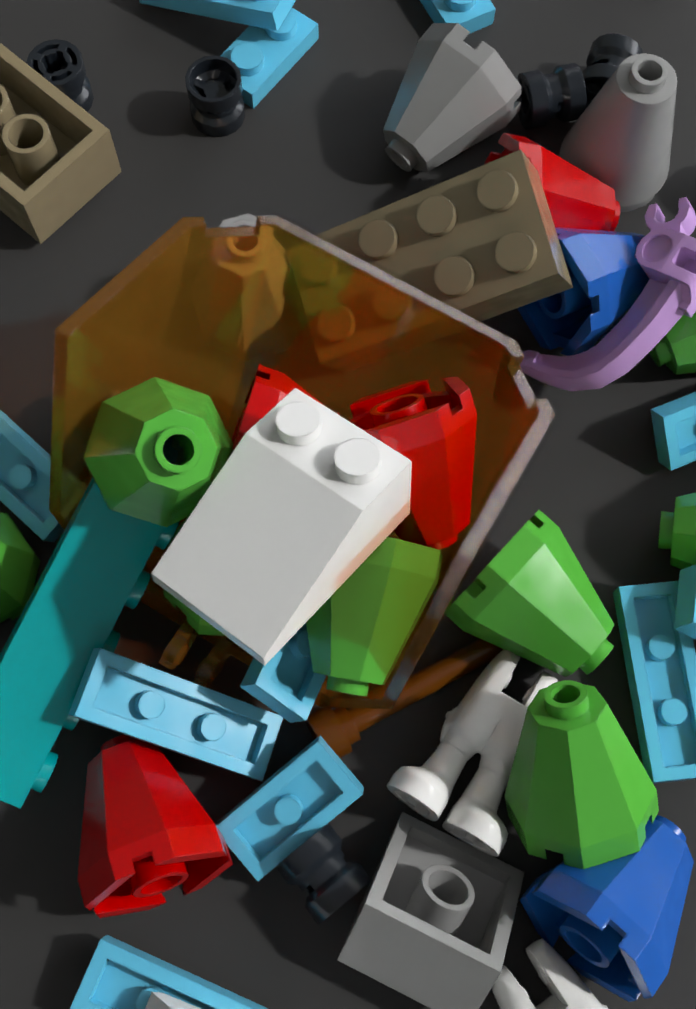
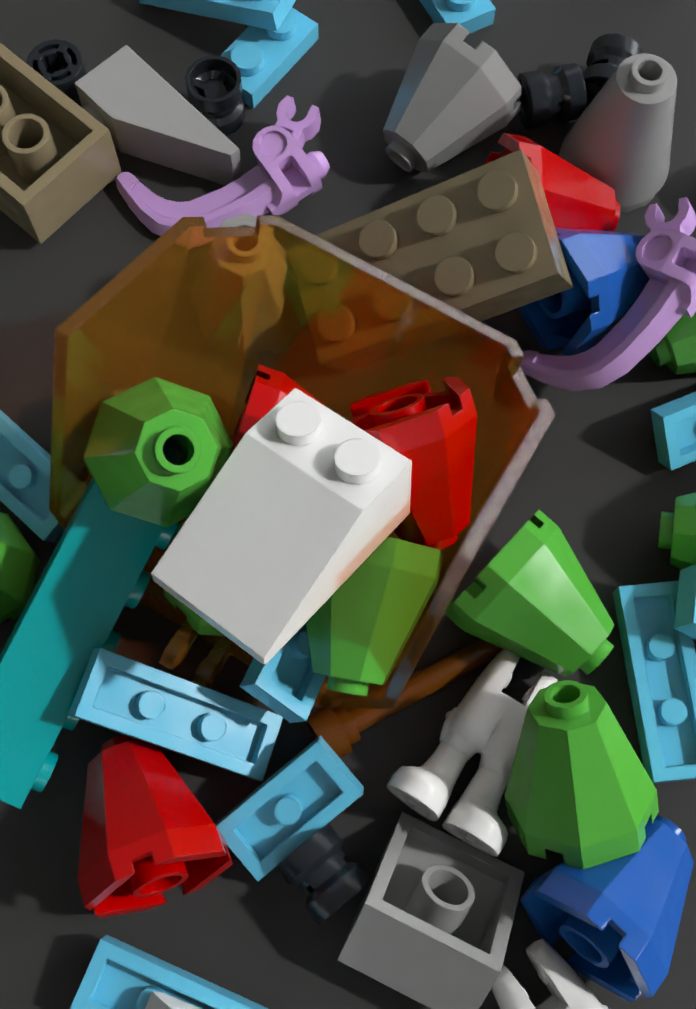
(155, 120): none -> light grey slope
(272, 187): none -> lavender piece

